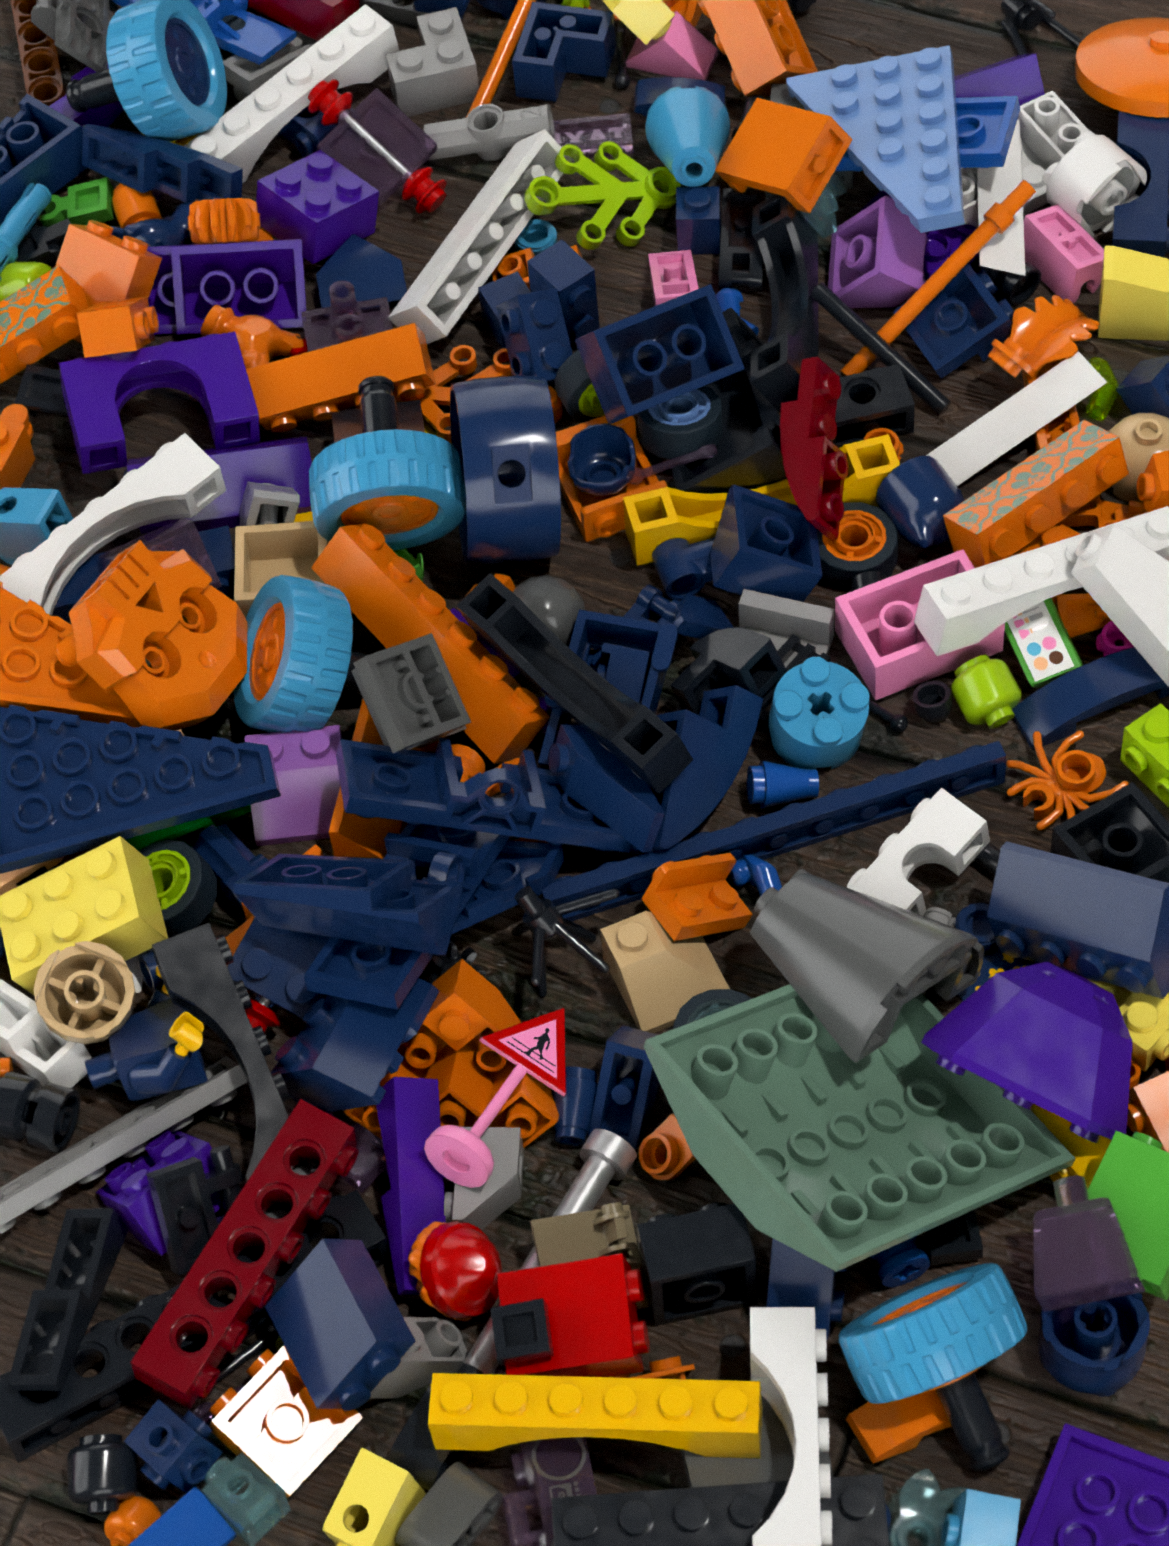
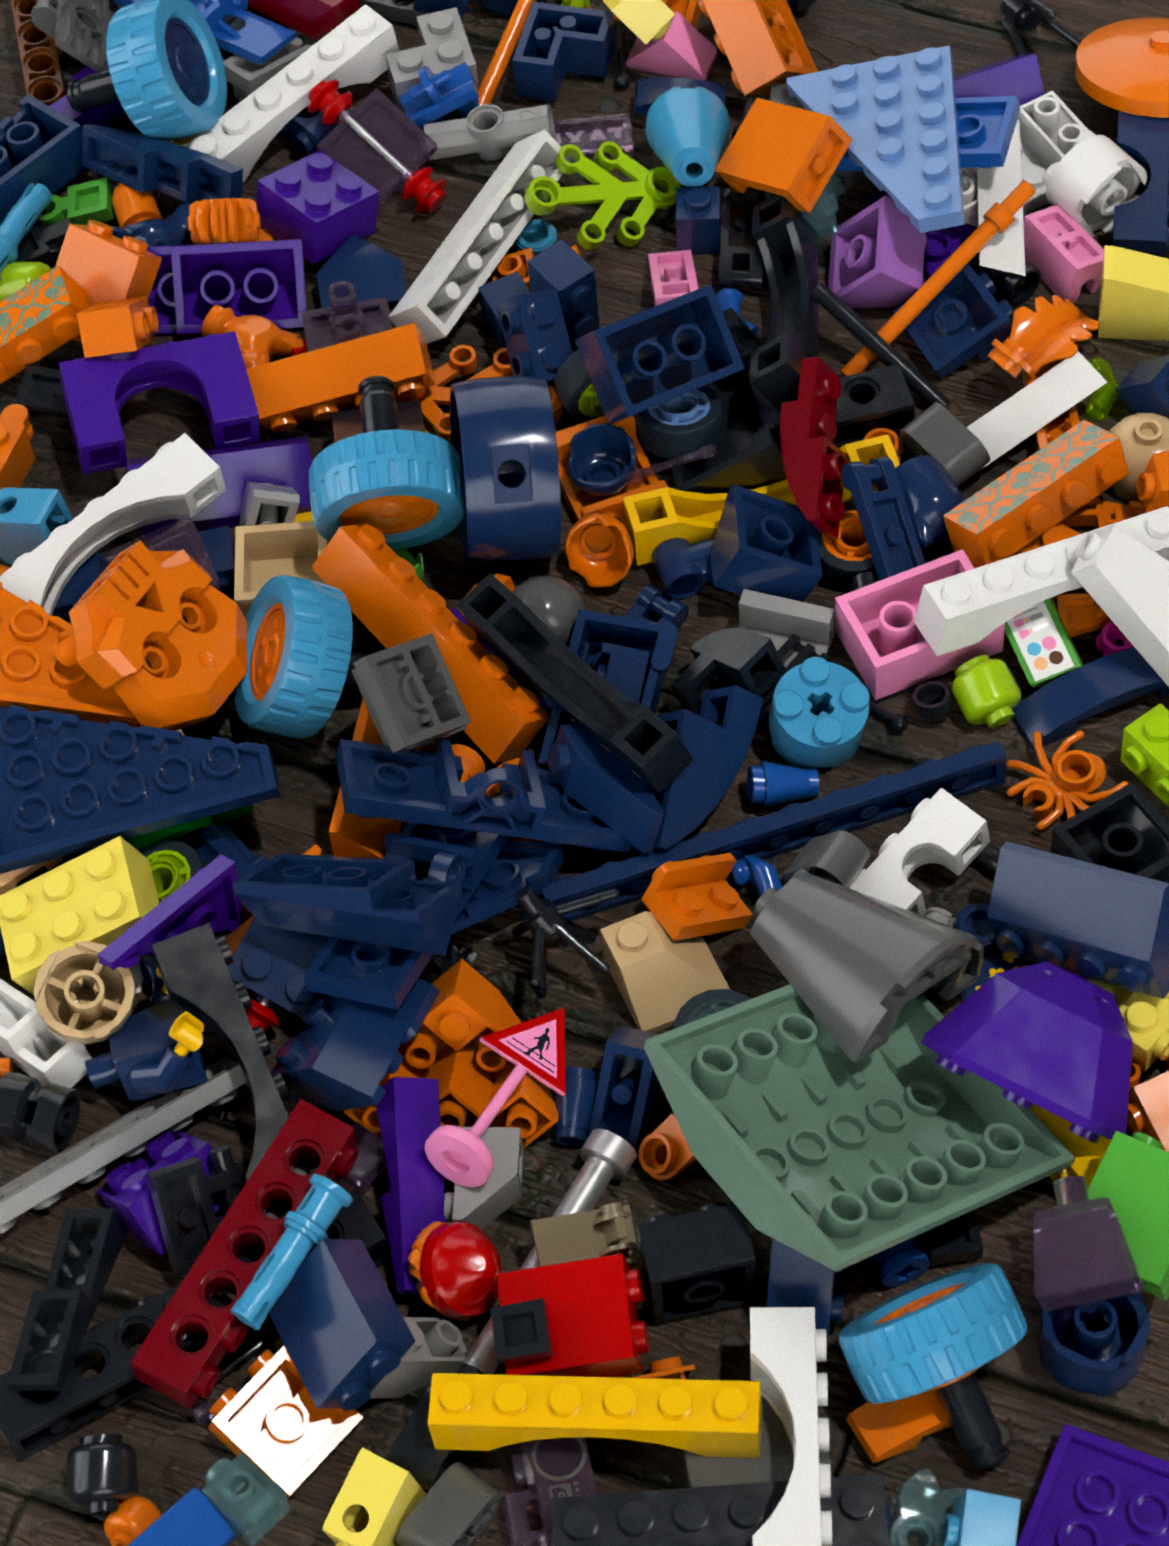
(173, 1447): dark blue brick -> none
(201, 900): none -> dark purple wing
(303, 1231): none -> dark azure pin
(307, 785): medium lavender slope -> none
(440, 95): none -> blue hips
(600, 549): none -> orange hair
(699, 617): dark blue tile -> none
(833, 857): none -> dark grey beam
(883, 516): none -> dark blue plate
(947, 440): none -> dark grey beam

